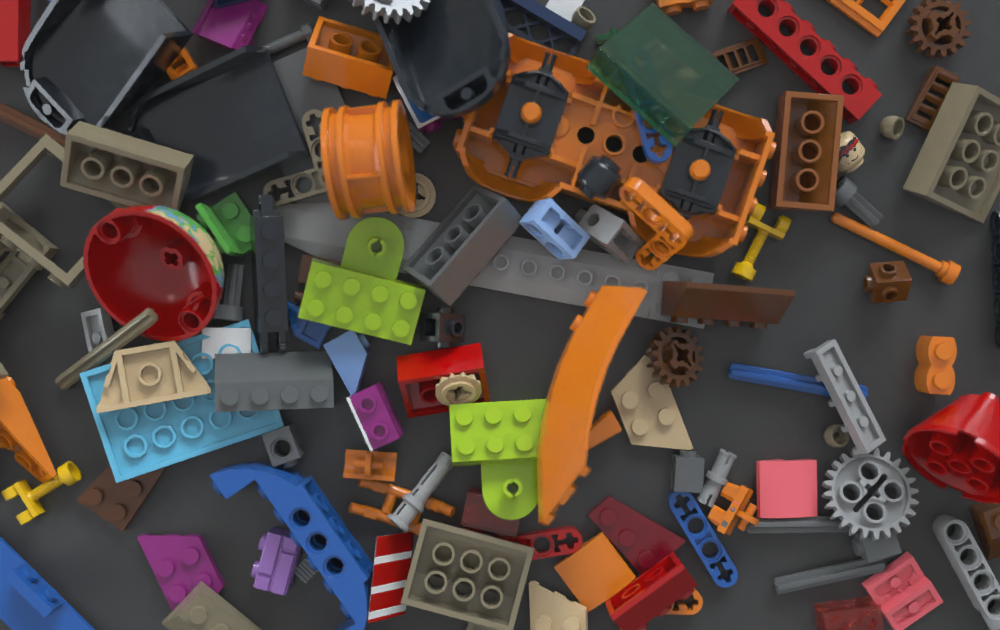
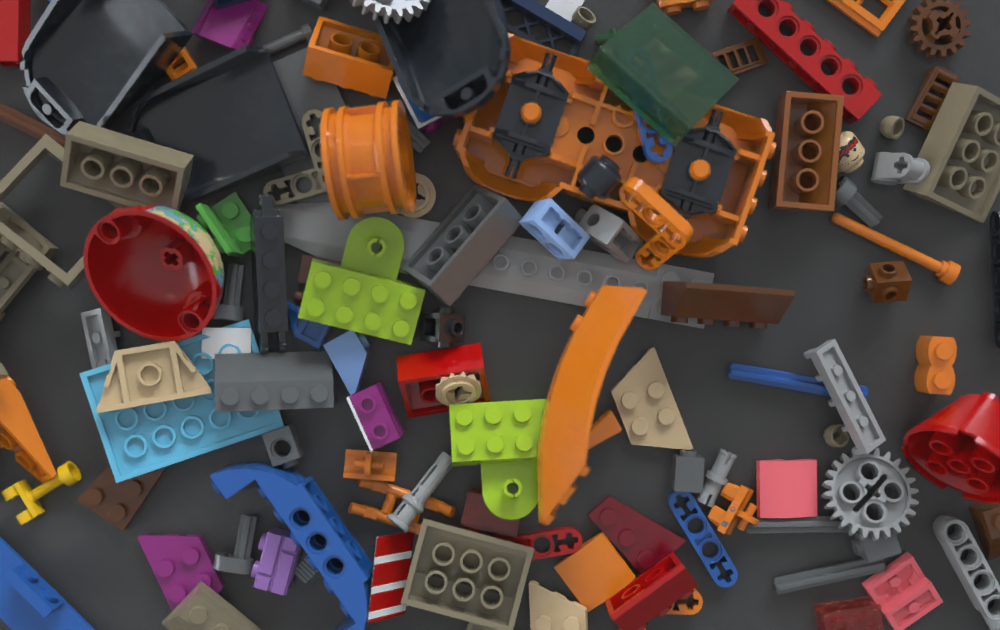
(107, 348): dark tan axle -> none
(241, 560): none -> dark grey piece
(674, 356): reddish brown gear -> none
(745, 268): yellow bar -> none
(899, 169): none -> light grey piece

